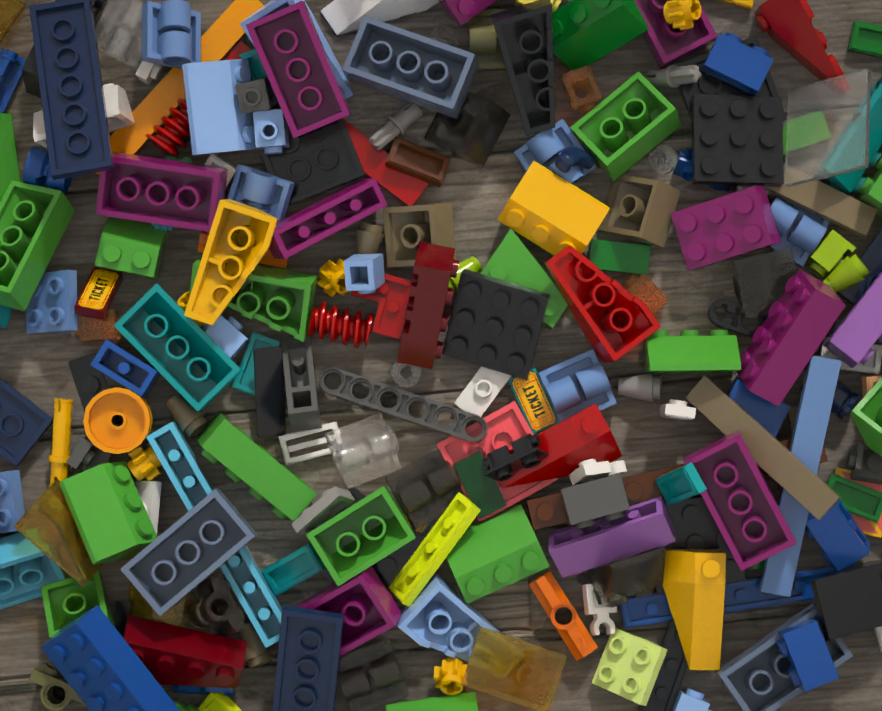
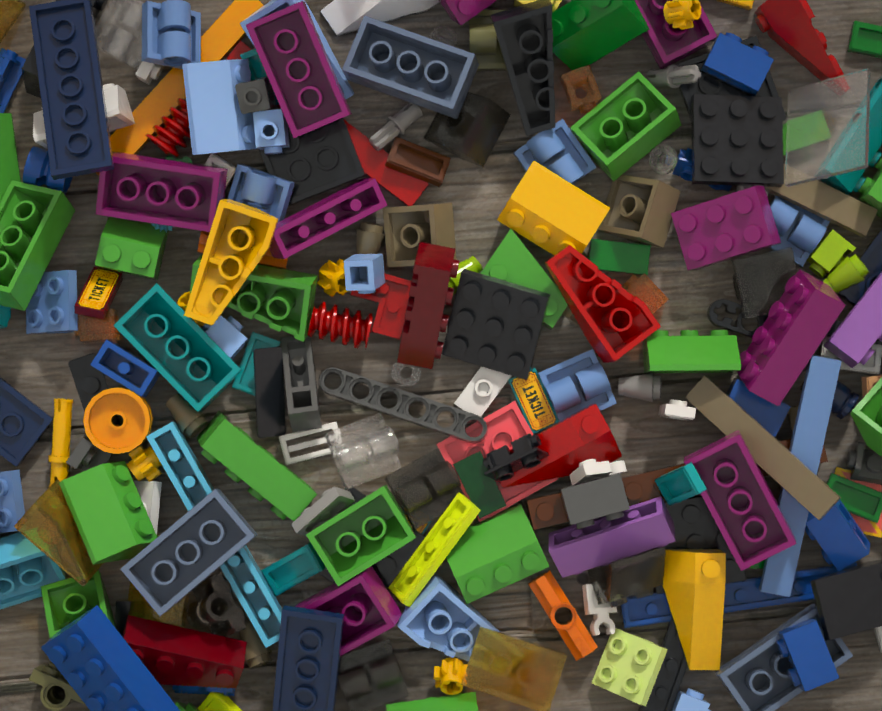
(573, 156): dark blue arm -> none

